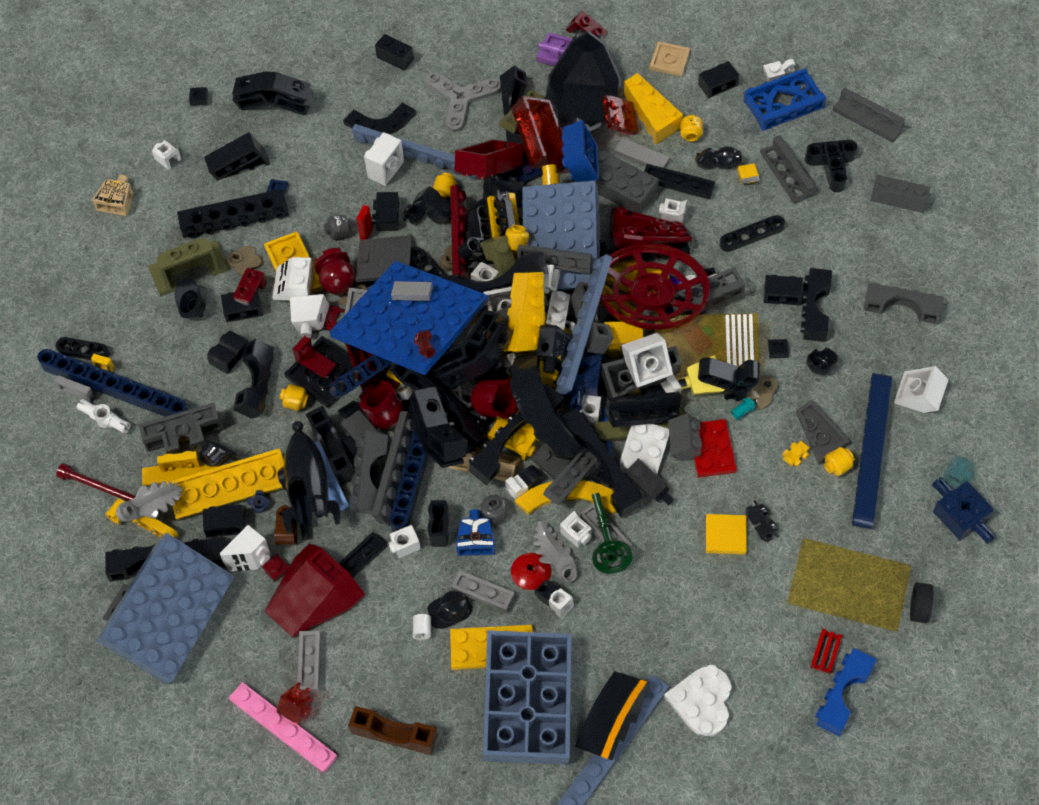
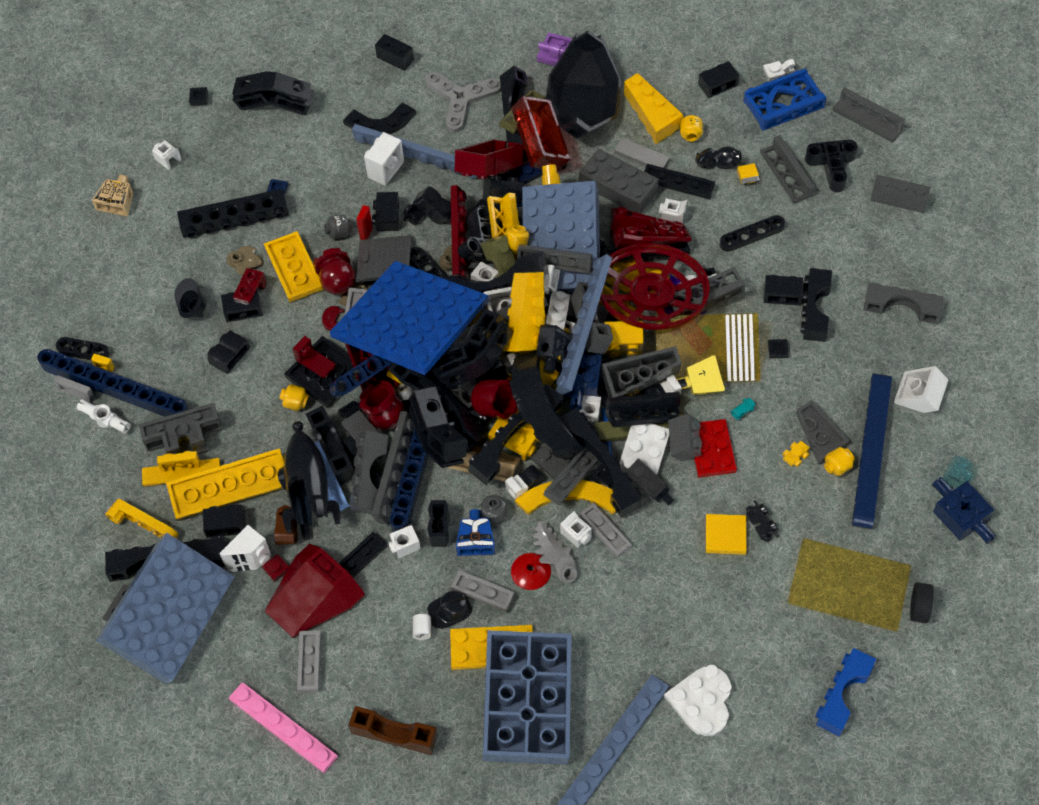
(66, 472): dark red piece -> none
(148, 501): light grey plant -> none
(185, 258): olive windscreen -> none
(216, 454): black piece -> none
(236, 156): black wedge -> none
(258, 359): black arch -> none
(259, 507): dark blue plate -> none
(293, 278): white slope -> none
(295, 704): clear red brick -> none
(308, 313): white torso -> none
(412, 291): light grey tile -> none
(424, 346): clear red arm -> none
(443, 183): yellow head -> none
(504, 211): black hinge -> none
(555, 598): leg -> none
(580, 152): blue brick -> none
(585, 23): dark red bracket -> none
(611, 550): dark green dish -> none
(612, 714): black slope -> none
(620, 115): clear red plate -> none
(647, 359): white slope -> none
(669, 59): tan tile -> none
(734, 379): black beam -> none
(762, 394): dark tan plate -> none
(822, 361): black hair -> none
(830, 635): red tile -> none

